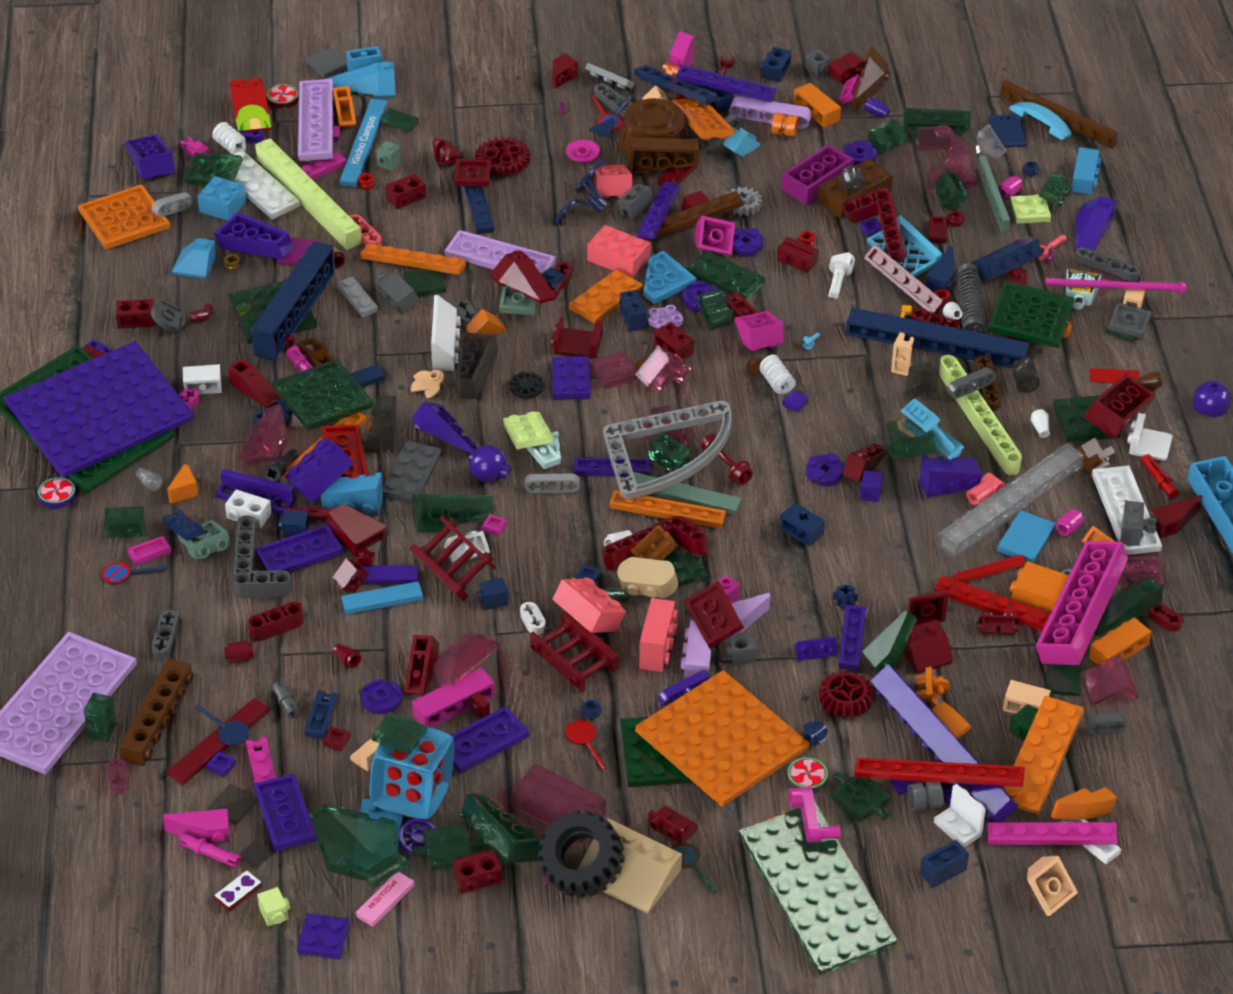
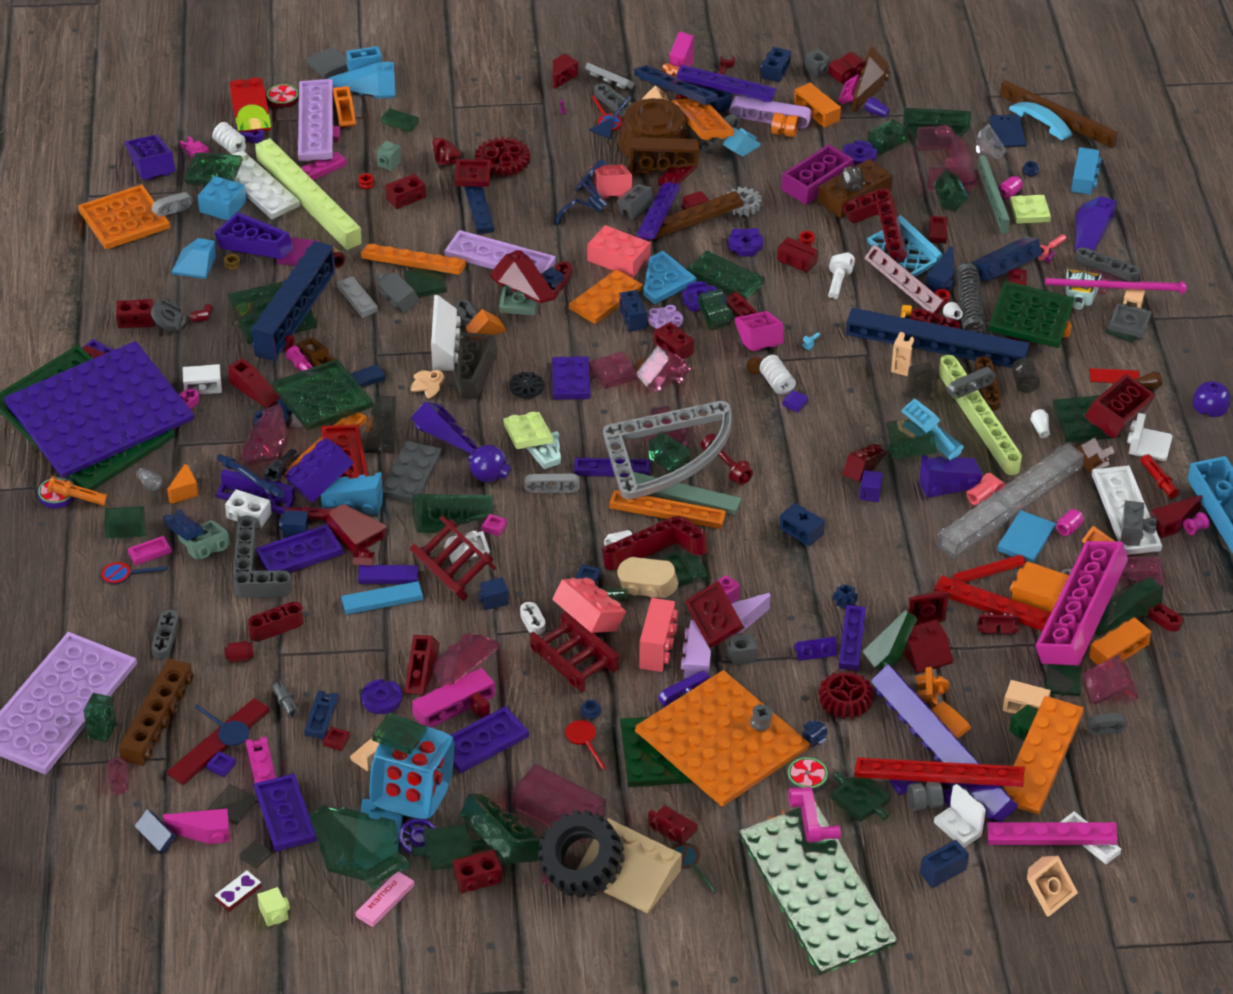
(68, 489): none -> orange pin
(155, 830): none -> tile
(201, 846): dark pink pin -> none
(270, 488): none -> dark blue bar
(323, 936): dark purple plate -> none
(348, 656): dark red cone -> none
(350, 575): dark red brick -> none
(363, 143): dark azure tile -> none
(365, 237): coral beam -> none
(575, 341): dark red panel -> none
(582, 150): dark pink dish -> none
(655, 545): dark orange hinge -> none
(714, 235): dark pink slope -> none
(761, 717): none -> dark grey wheel
(831, 463): dark purple plate -> none
(870, 226): dark purple plate -> none
(955, 218): dark red plate -> none
(1055, 190): clear green bracket -> none
(1084, 805): orange slope -> none
(1199, 522): none -> dark pink bush

